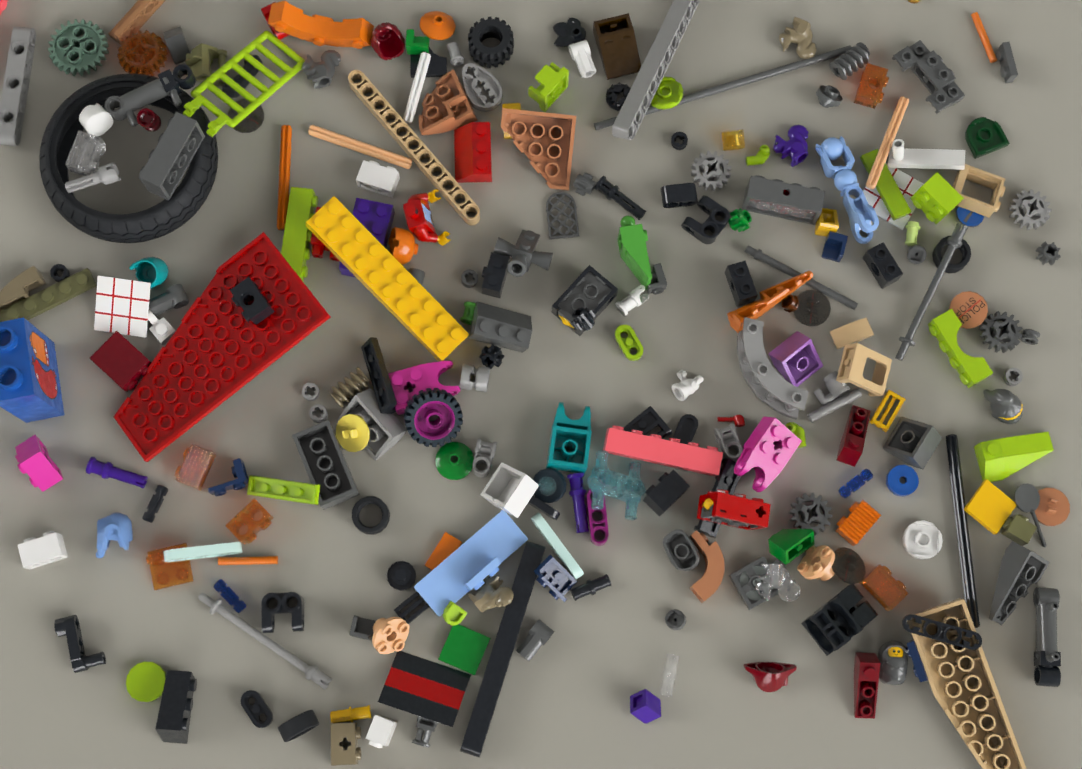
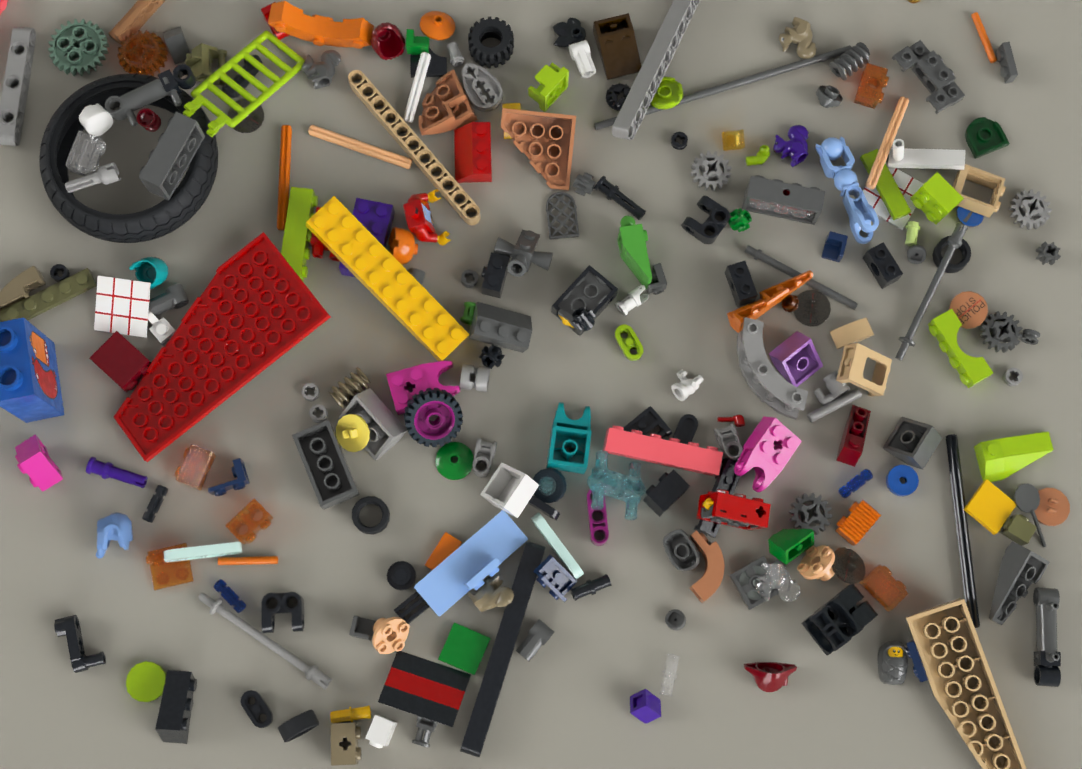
(42, 550): white brick -> none
(259, 308): black brick -> none
(283, 489): lime tile -> none
(378, 178): white brick -> none
(379, 376): black hinge -> none
(453, 614): lime tile -> none
(577, 493): dark purple pin -> none
(679, 195): black beam -> none
(798, 431): lime arm -> none
(827, 222): yellow slope -> none
(866, 684): dark red slope -> none
(879, 424): yellow tile -> none
(922, 540): white tile -> none
(942, 629): black beam -> none
(1004, 405): dark grey hair -> none

